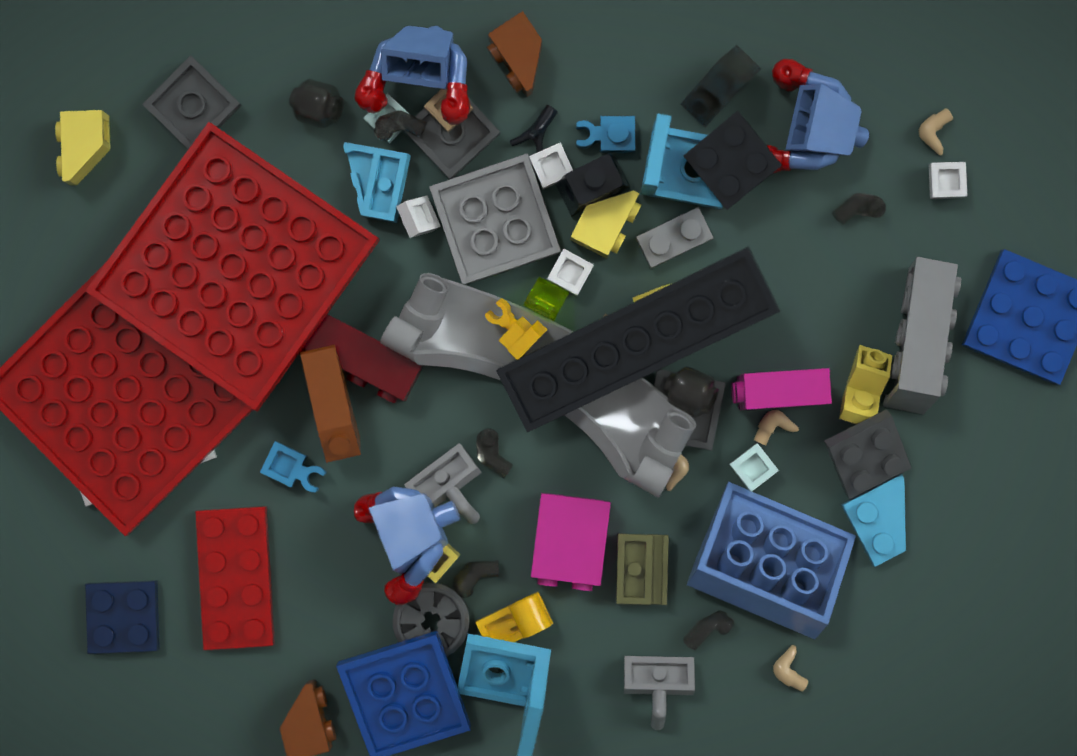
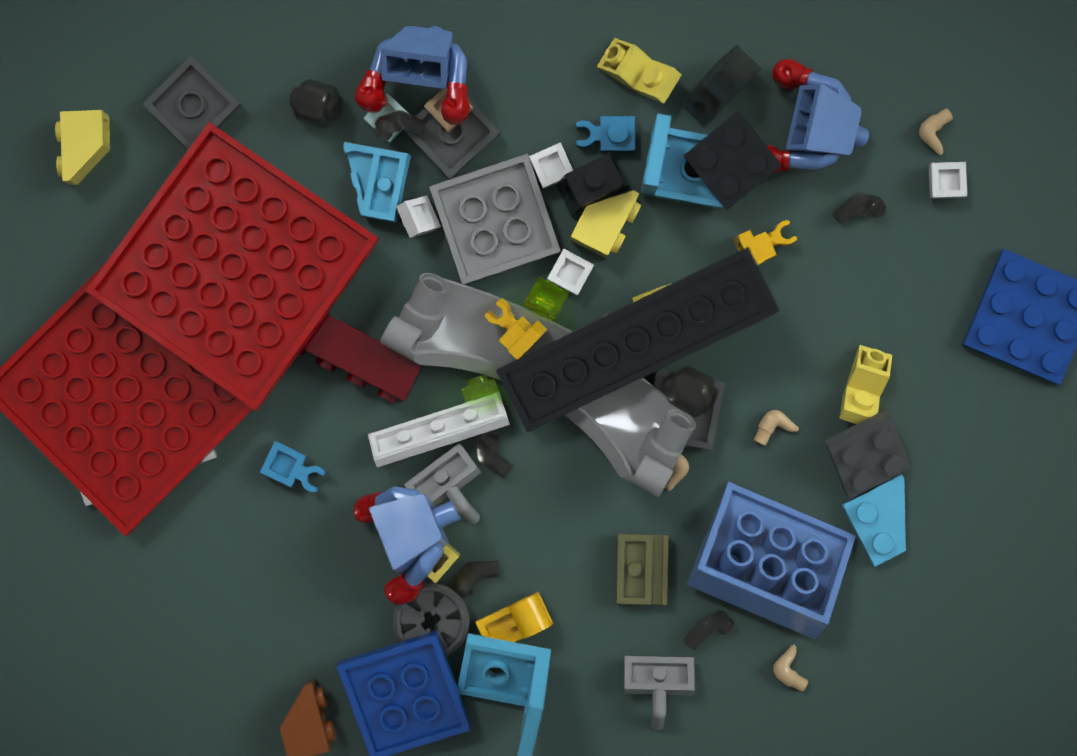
(122, 617): dark blue plate -> none
(235, 578): red plate -> none
(331, 403): dark orange slope -> none
(438, 429): none -> white tile
(479, 387): none -> clear neon green plate
(519, 49): dark orange slope -> none
(537, 129): black bar -> none
(570, 541): dark pink brick -> none
(638, 71): none -> light yellow slope
(674, 237): light grey plate -> none
(753, 467): light aqua plate -> none
(762, 244): none -> yellow piece
(782, 389): dark pink brick -> none
(924, 336): light grey wedge -> none

